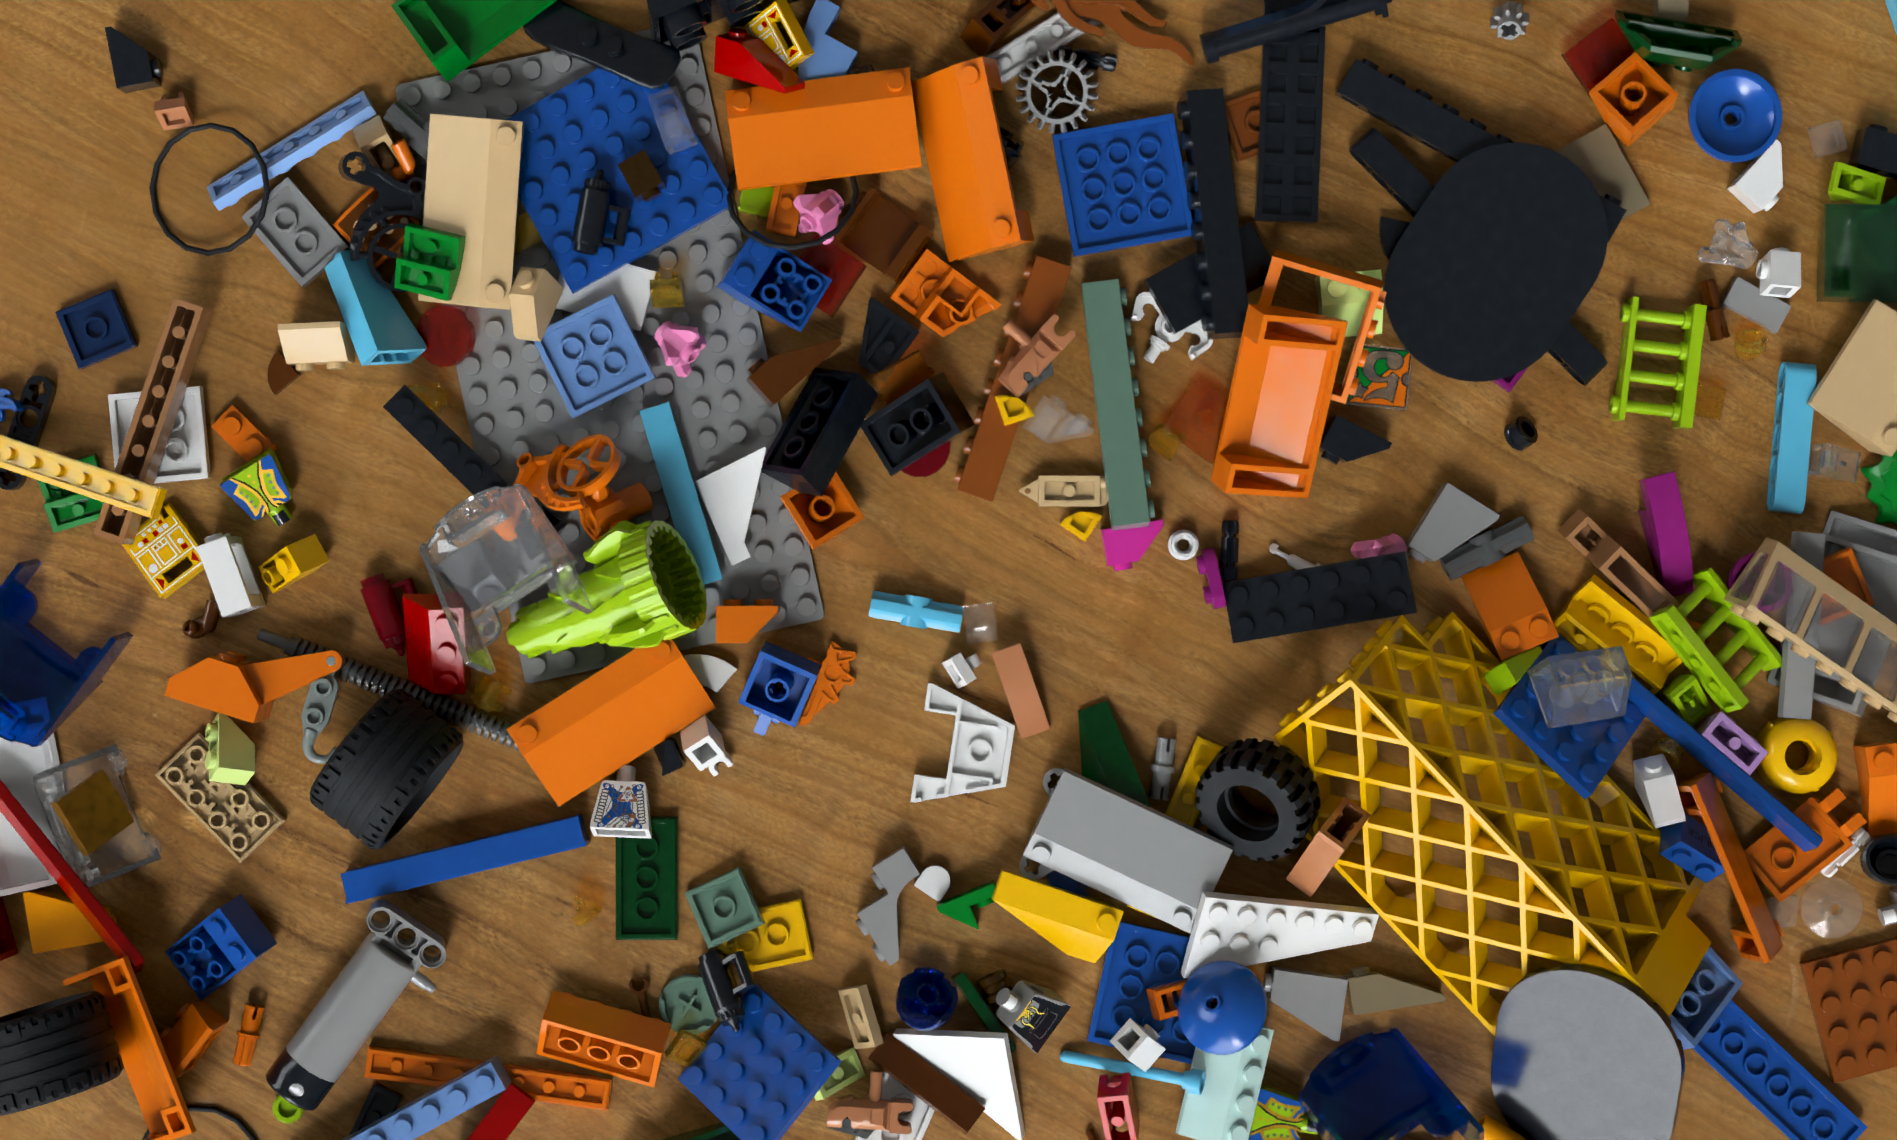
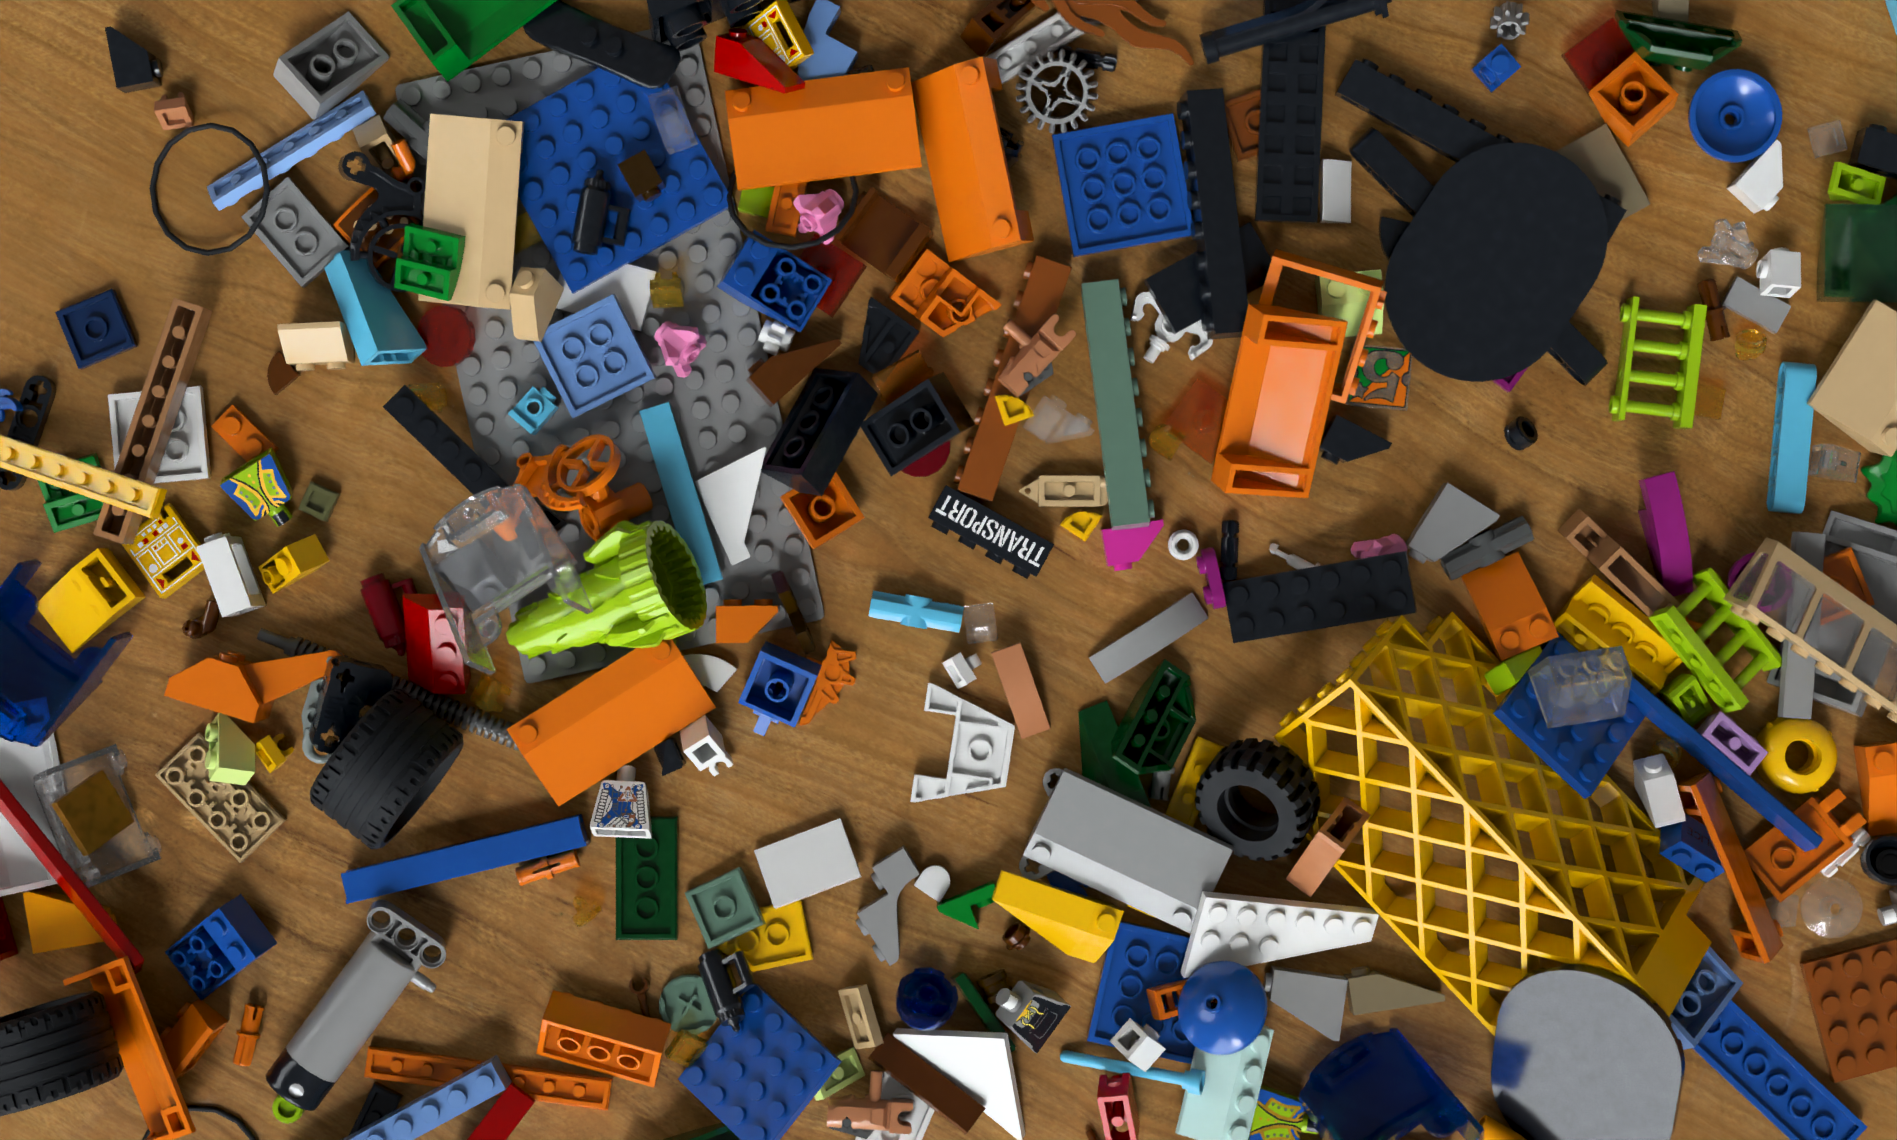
(89, 598): none -> yellow slope
(270, 754): none -> yellow tile
(319, 501): none -> olive tile
(329, 65): none -> light grey slope
(341, 701): none -> black axle
(527, 873): none -> orange pin
(534, 422): none -> medium azure brick
(776, 337): none -> white gear
(798, 622): none -> dark brown tile
(807, 863): none -> white tile
(990, 531): none -> black brick
(1016, 936): none -> reddish brown plate
(1148, 638): none -> light grey slope
(1156, 722): none -> dark green wedge
(1335, 191): none -> white slope
(1496, 68): none -> blue brick

